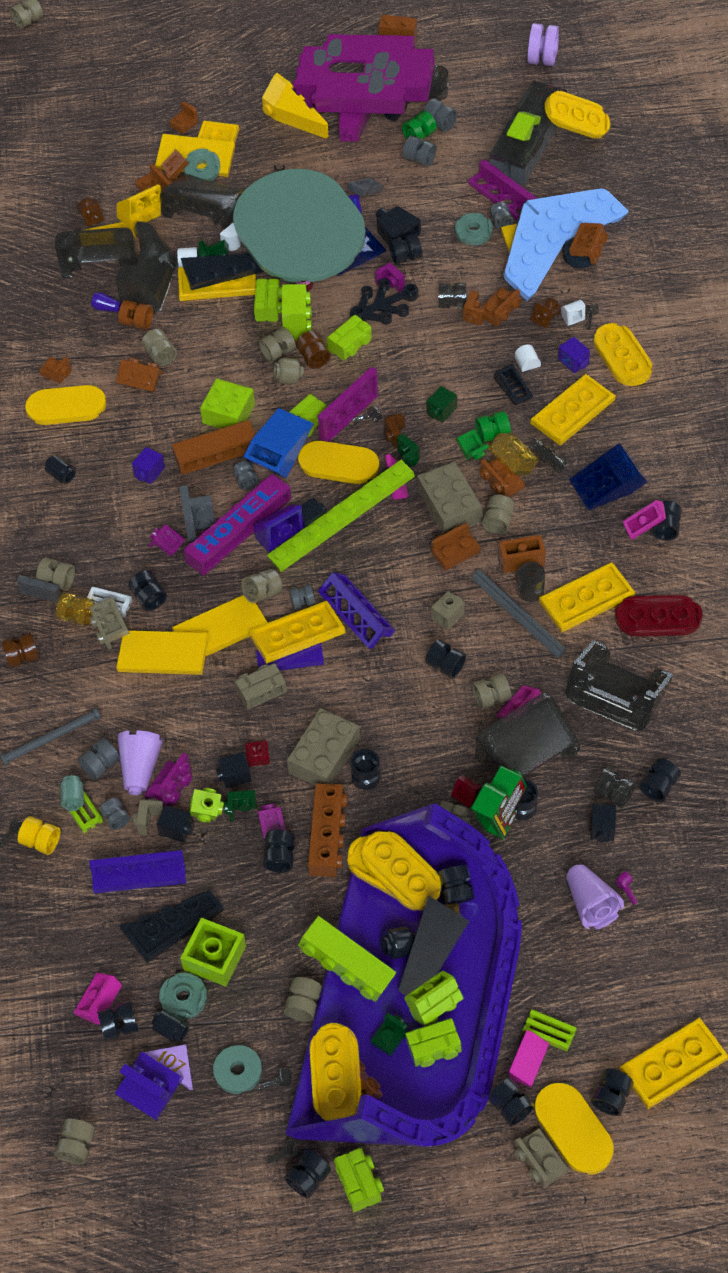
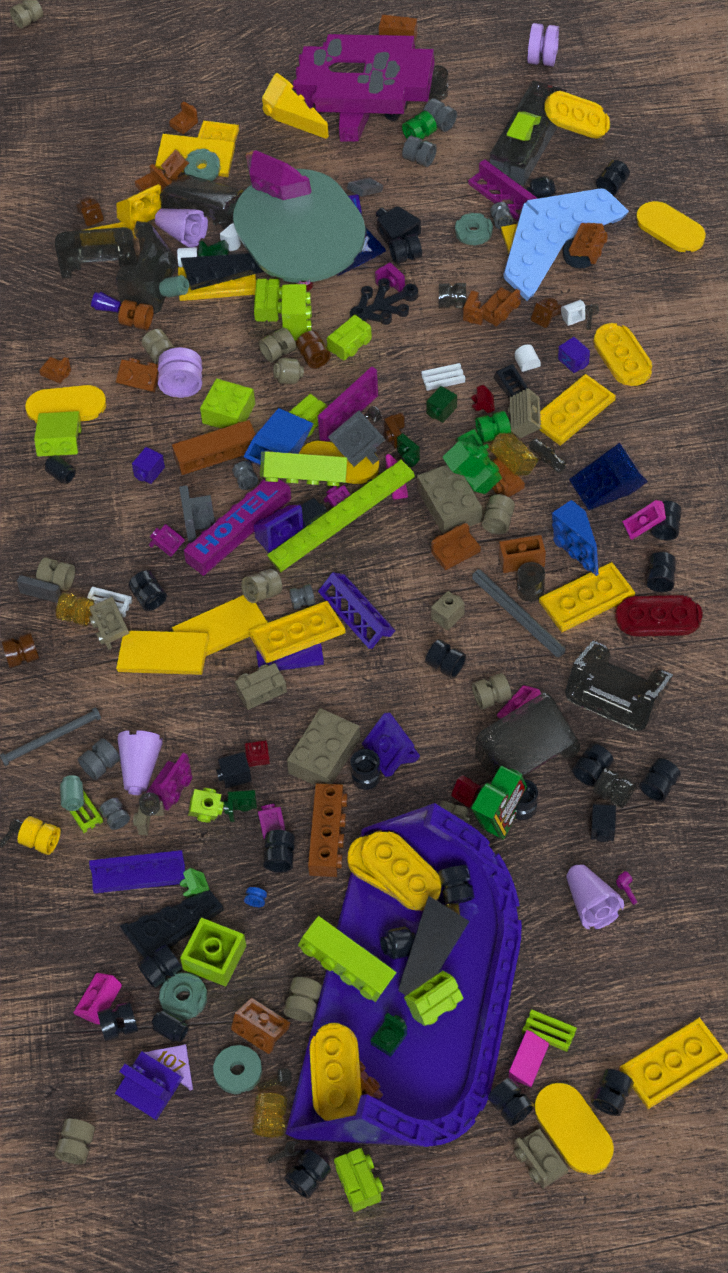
(57, 433): none -> lime panel
(152, 810): none -> clear smoke bush
(159, 966): none -> black wheel
(174, 286): none -> sand green brick
(175, 824): black brick -> none
(179, 372): none -> lavender wheel
(183, 224): none -> lavender cone
(195, 882): none -> bright green tile
(255, 897): none -> blue bush
(259, 1025): none -> dark orange bracket
(269, 1110): none -> clear yellow wheel
(276, 177): none -> magenta wedge
(303, 467): none -> lime brick
(336, 495): none -> magenta bracket
(357, 439): none -> dark grey bracket
(390, 744): none -> dark purple bracket
(433, 1043): lime brick -> none
(442, 374): none -> white tile
(474, 465): none -> green brick
(483, 399): none -> dark red tile
(524, 413): none -> dark tan brick
(542, 187): none -> black head
(575, 535): none -> blue slope
(592, 764): none -> black wheel
(613, 176): none -> black wheel
(661, 572): none -> black wheel
(670, 226): none -> yellow tile

